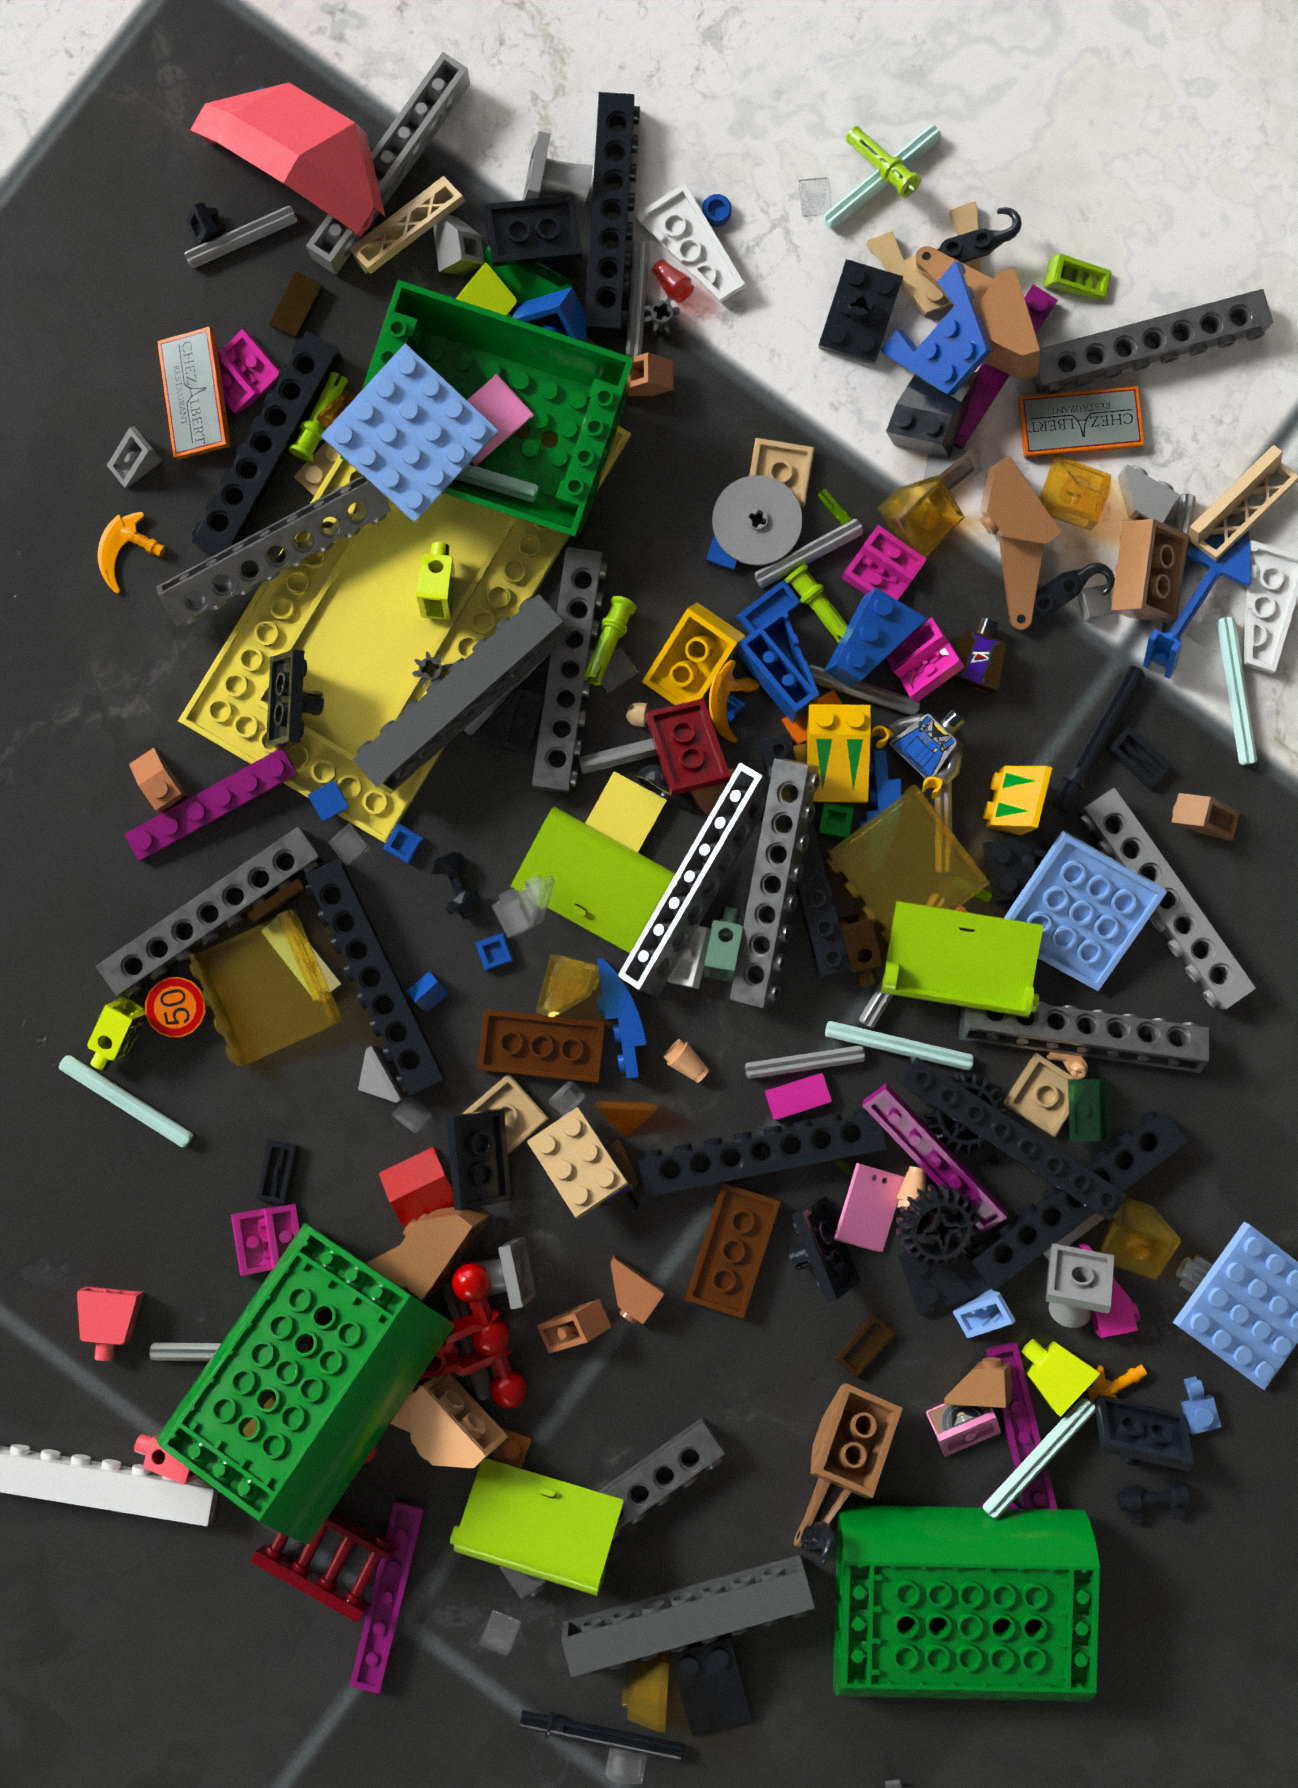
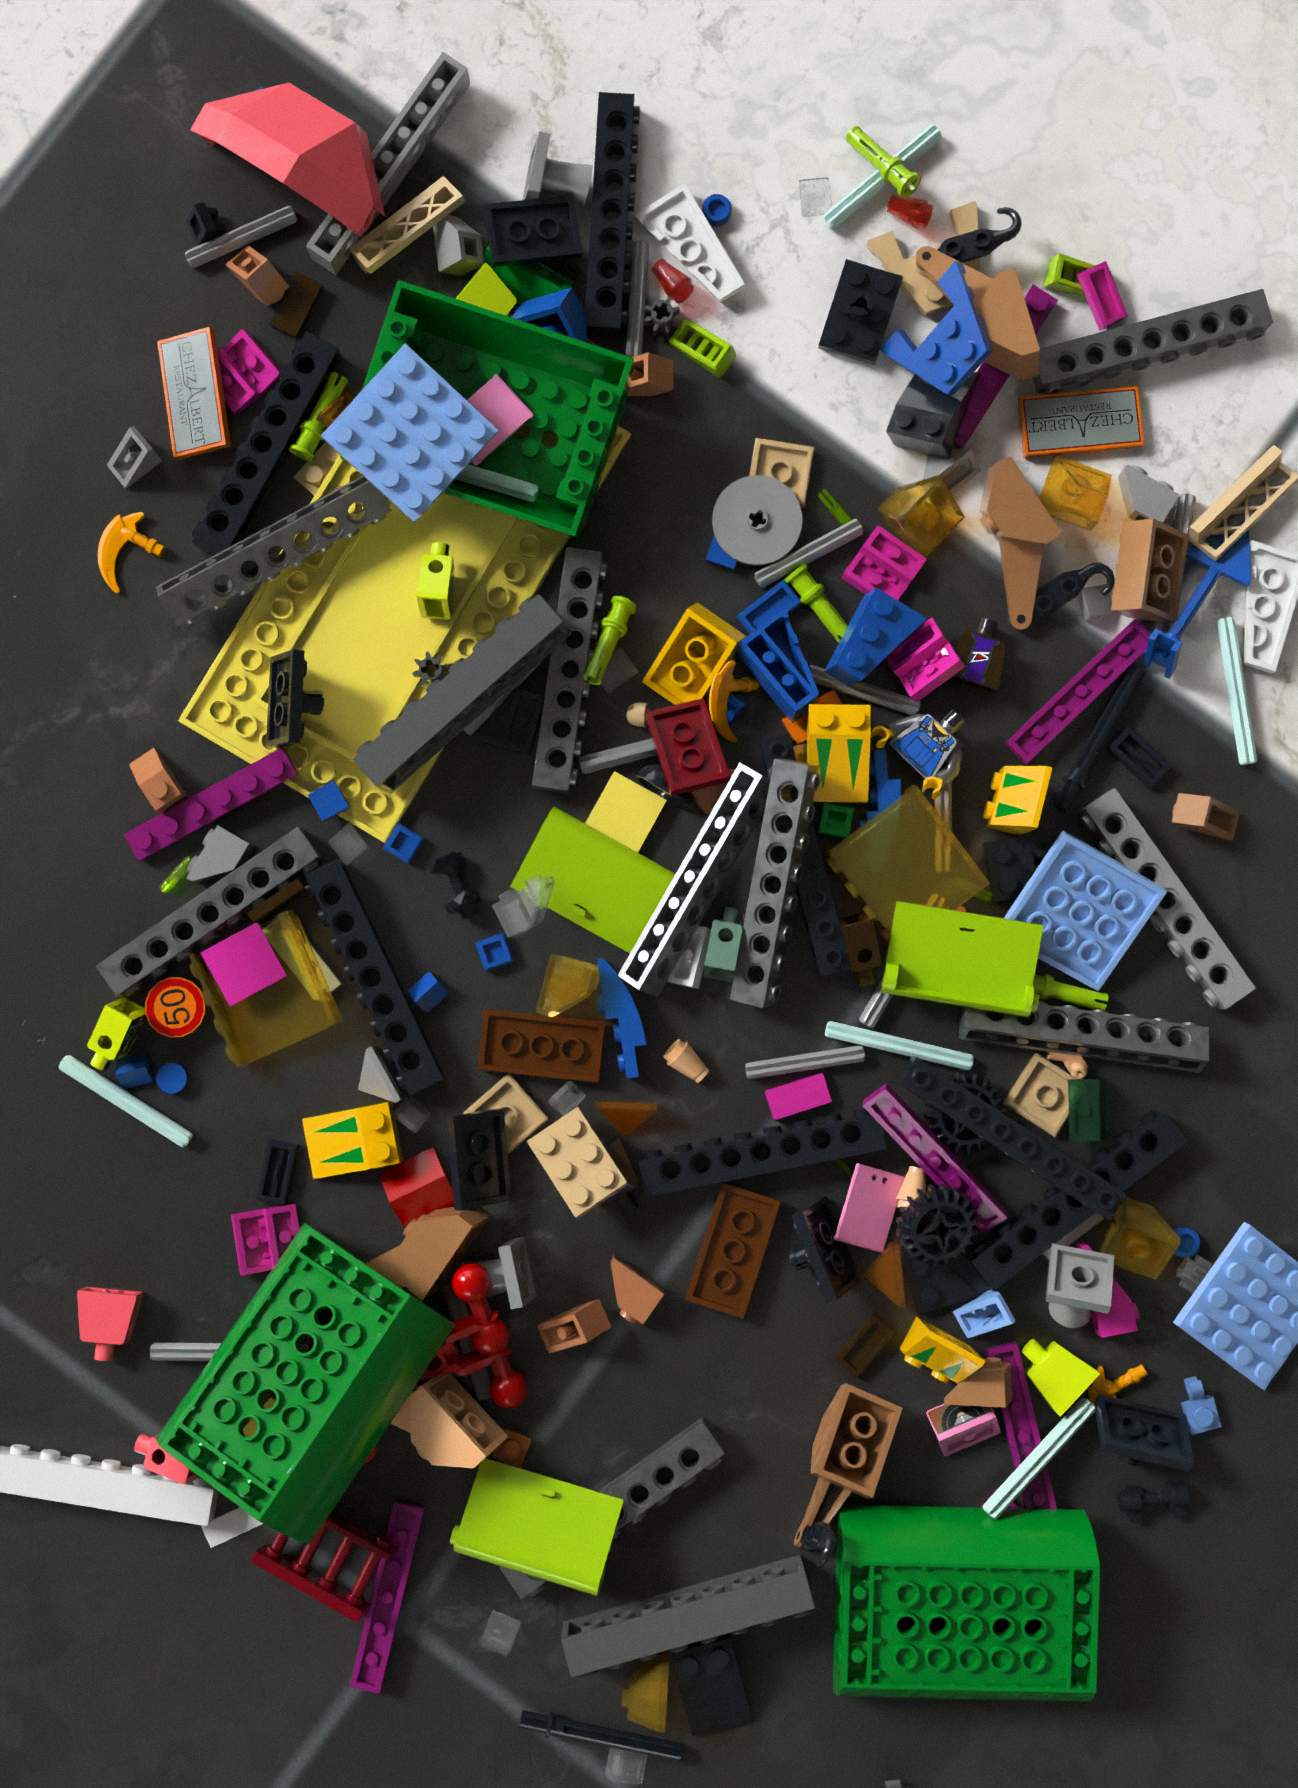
(134, 1070): none -> blue slope
(172, 1078): none -> blue tile
(176, 875): none -> clear neon green pin
(220, 855): none -> light grey slope
(229, 1526): none -> white sticker
(243, 964): none -> dark pink slope
(258, 275): none -> nougat slope
(353, 1140): none -> yellow slope
(718, 358): none -> lime slope
(887, 1273): none -> clear orange slope
(911, 210): none -> clear red cone
(940, 1352): none -> yellow slope
(1048, 988): none -> lime pin
(1079, 692): none -> magenta plate
(1102, 295): none -> dark pink tile
(1189, 1244): none -> blue tile

